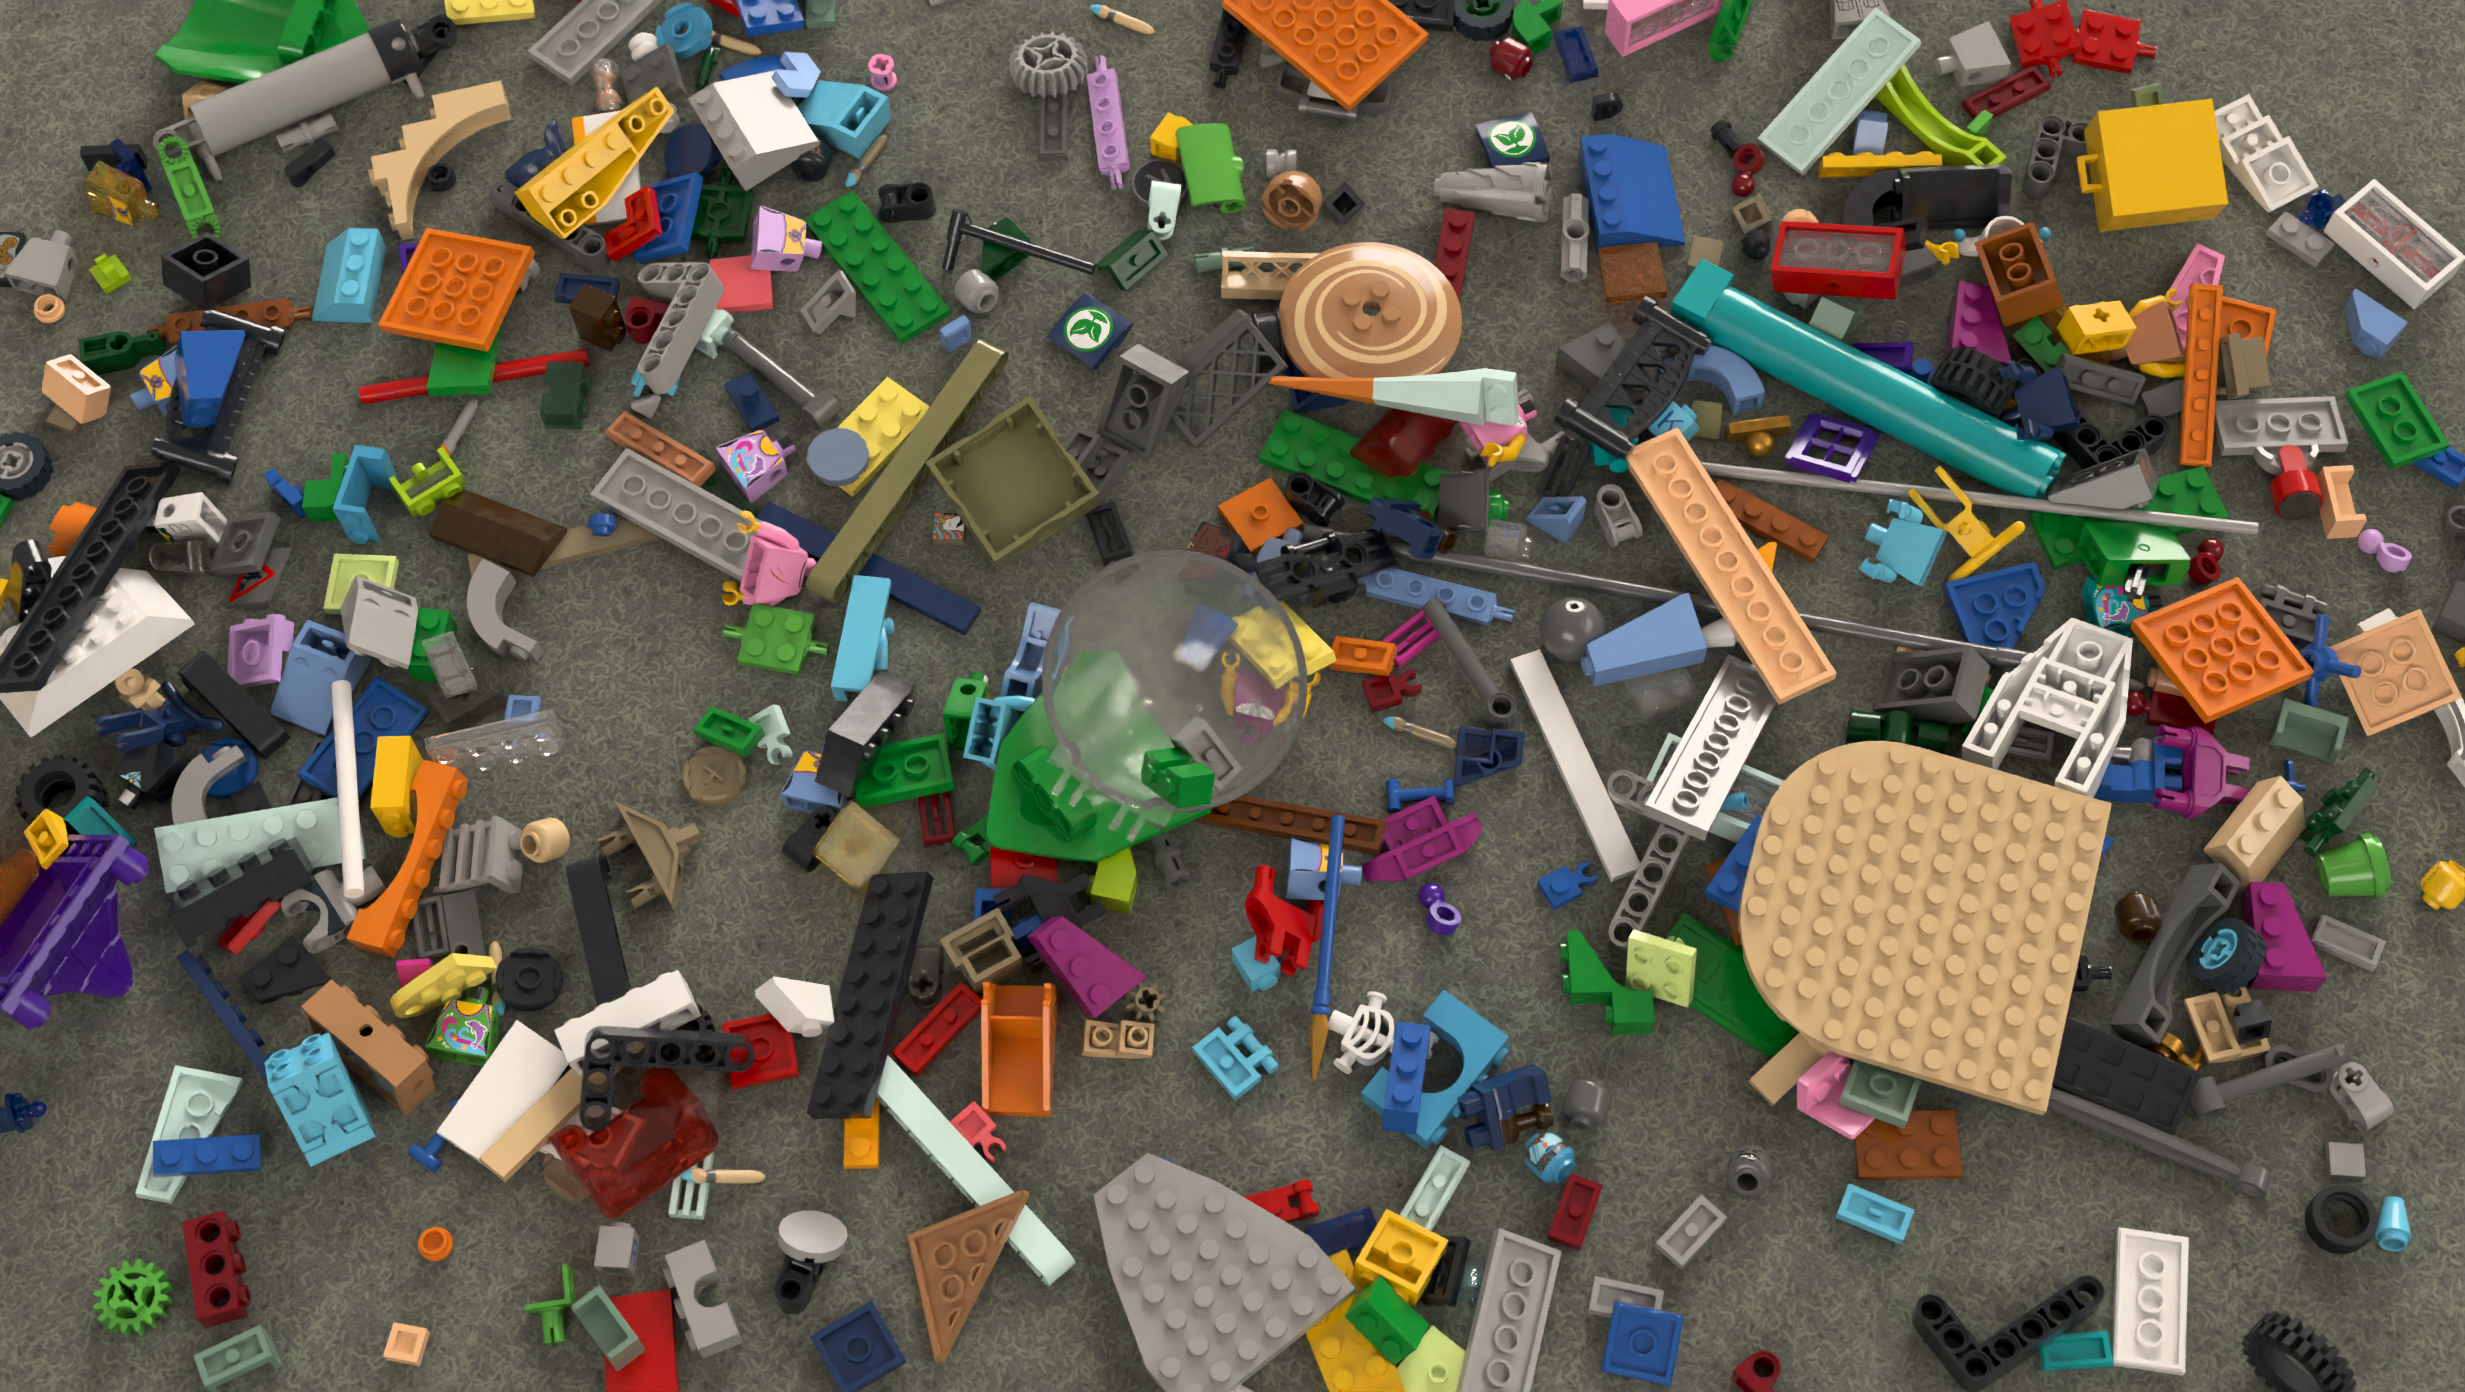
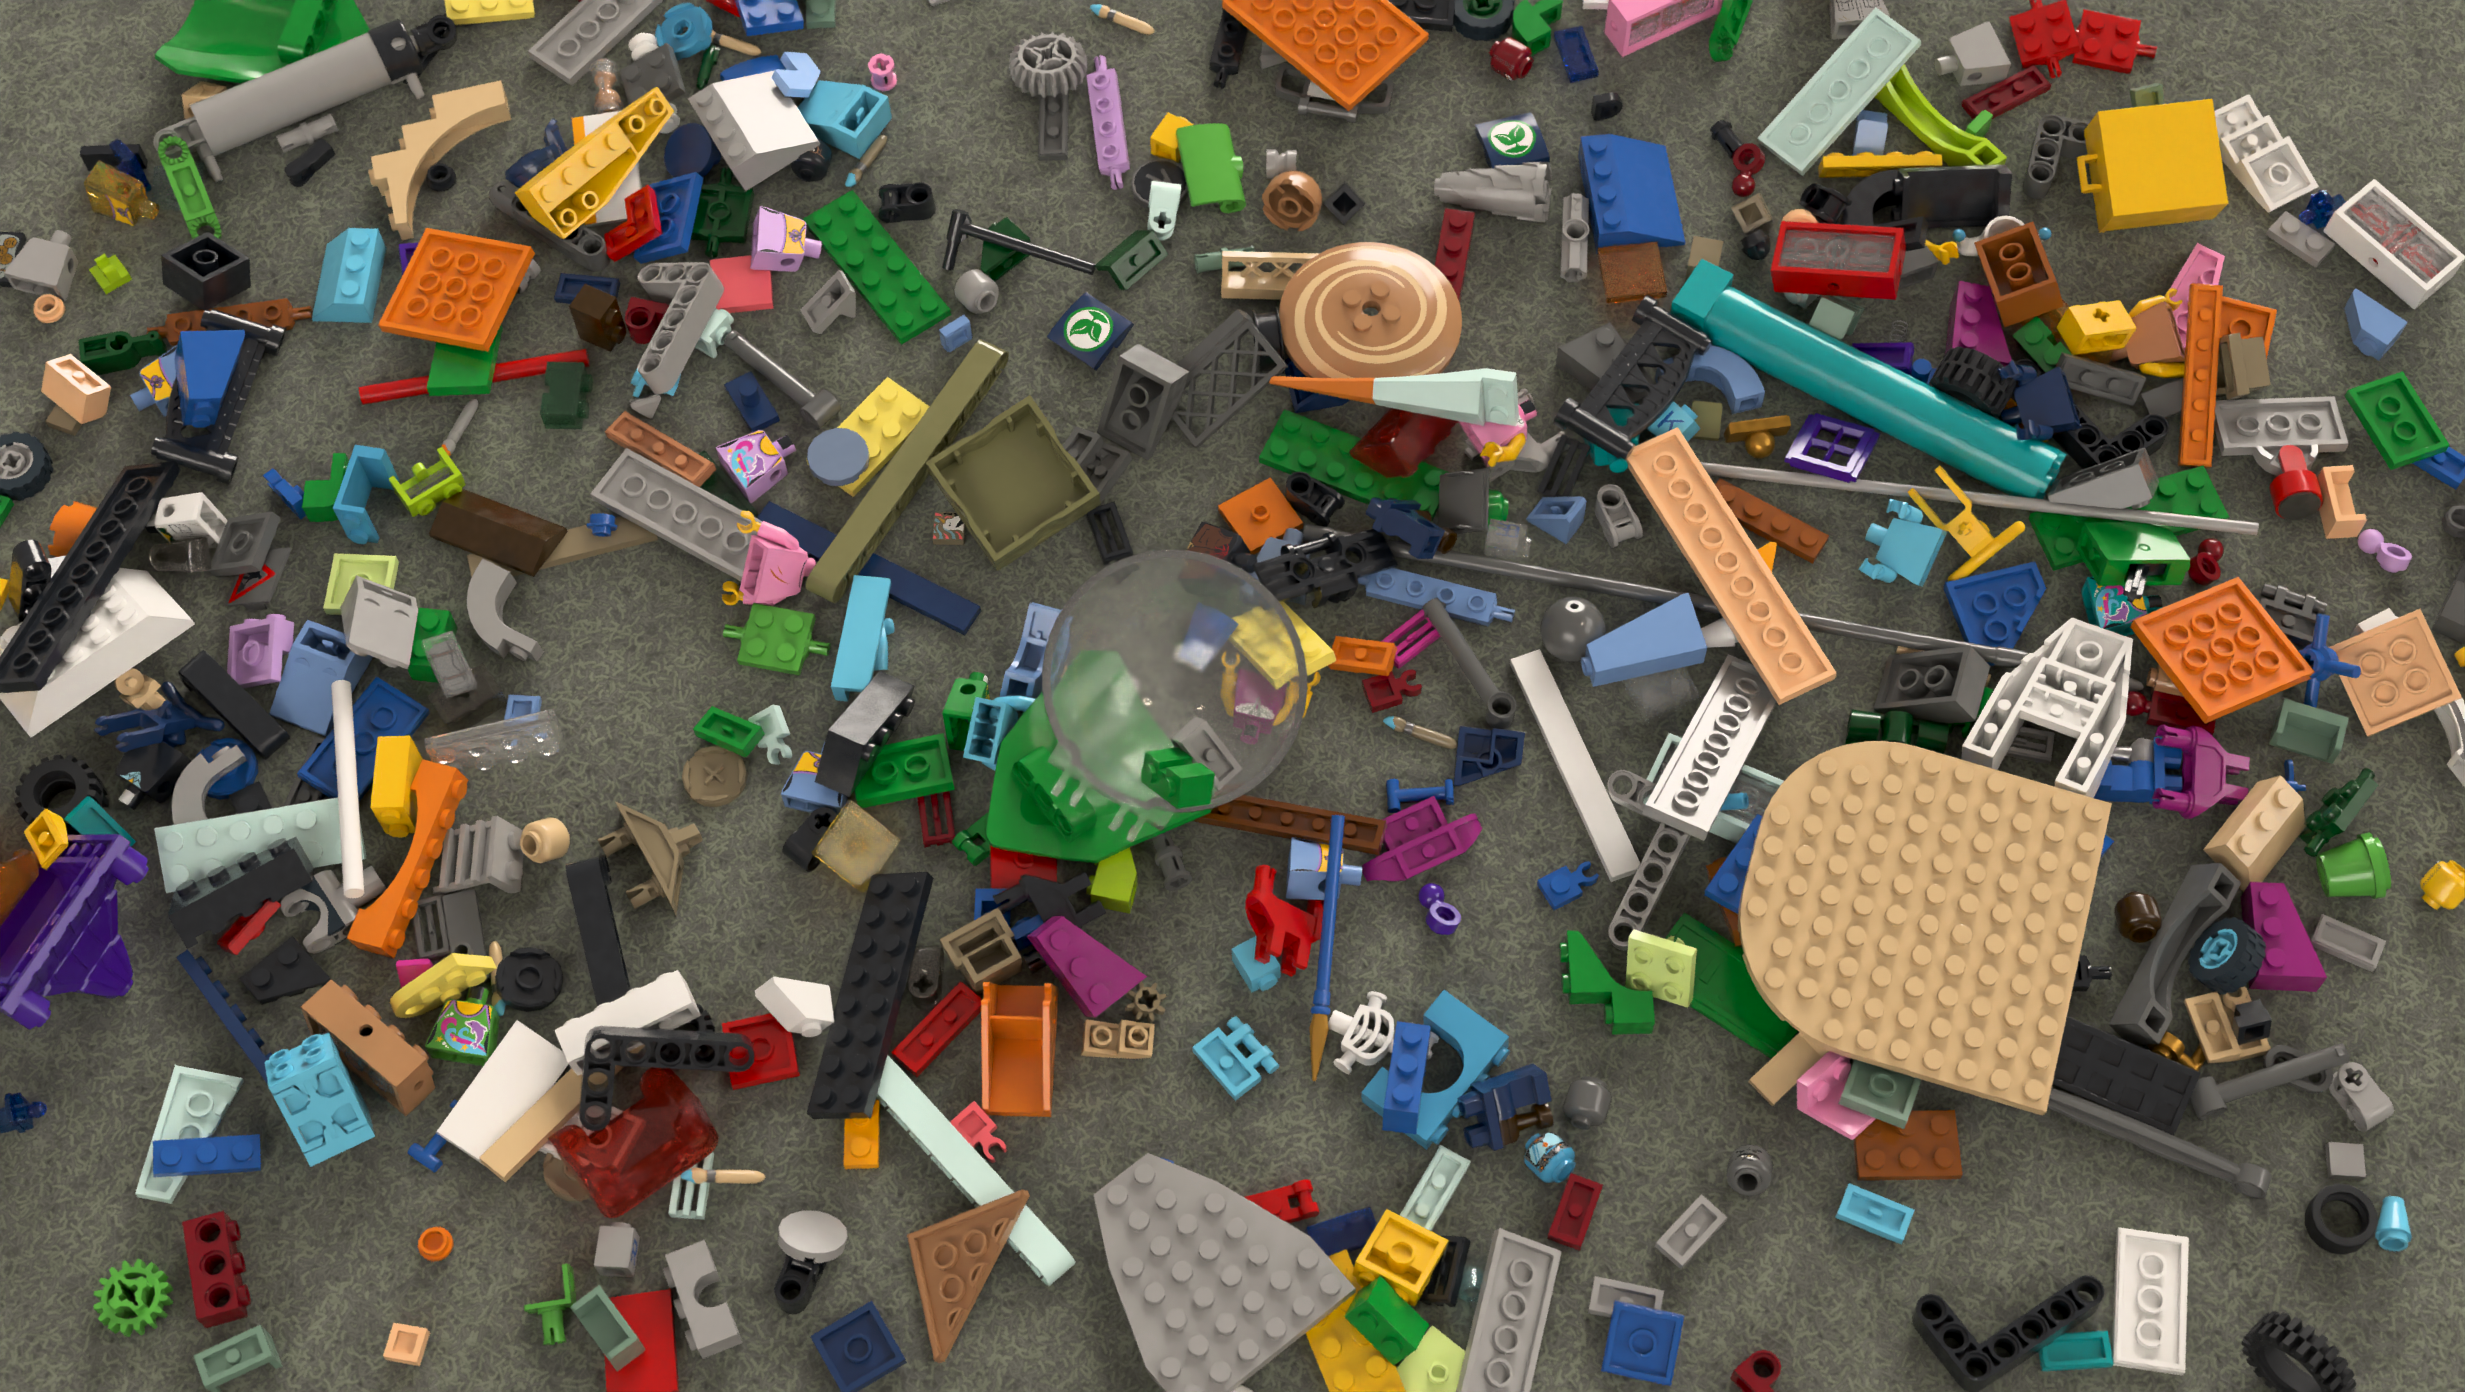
(1824, 202): none -> black piece

